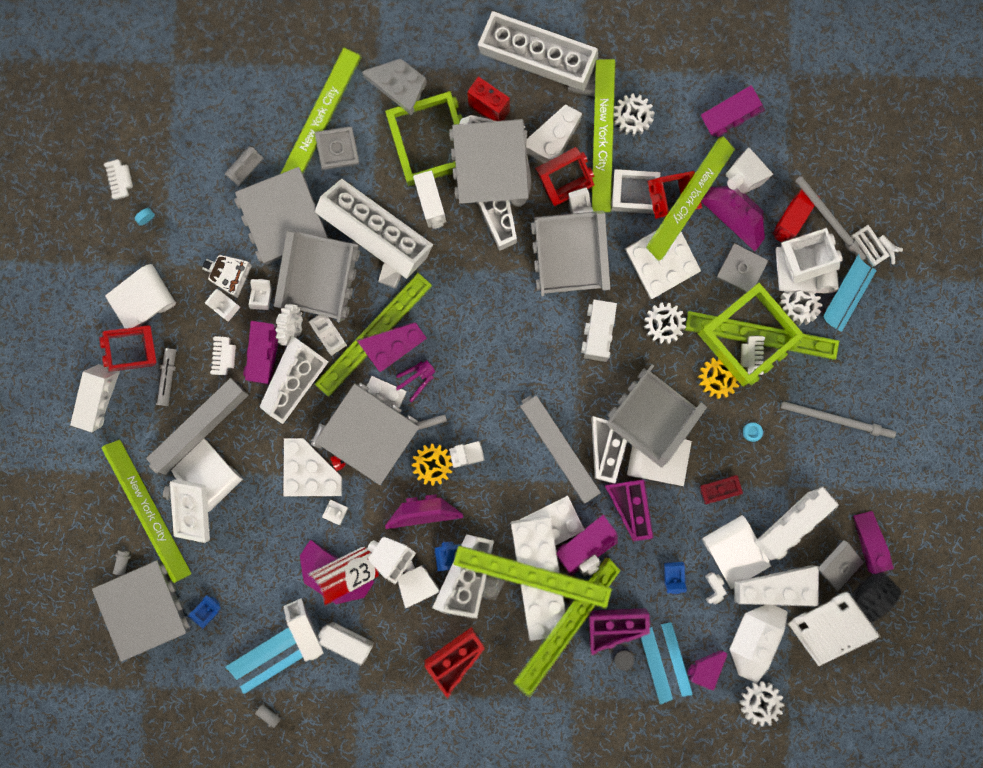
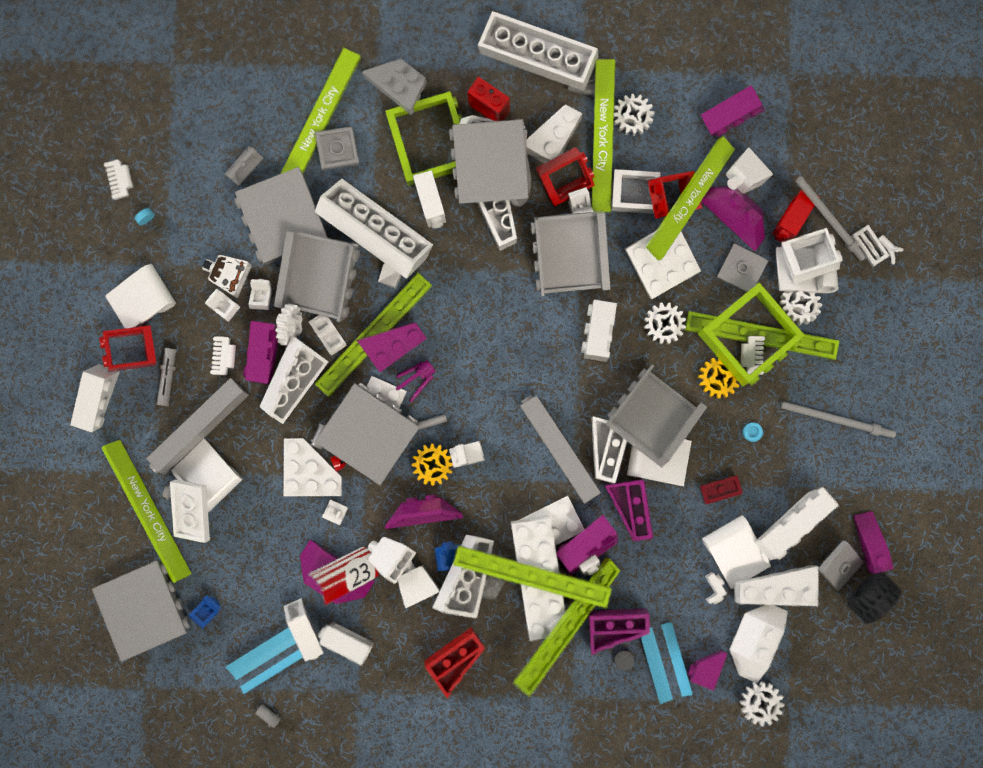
(121, 562): light grey pin -> none
(675, 577): blue bracket -> none
(833, 629): white window -> none
(847, 292): medium azure sticker -> none

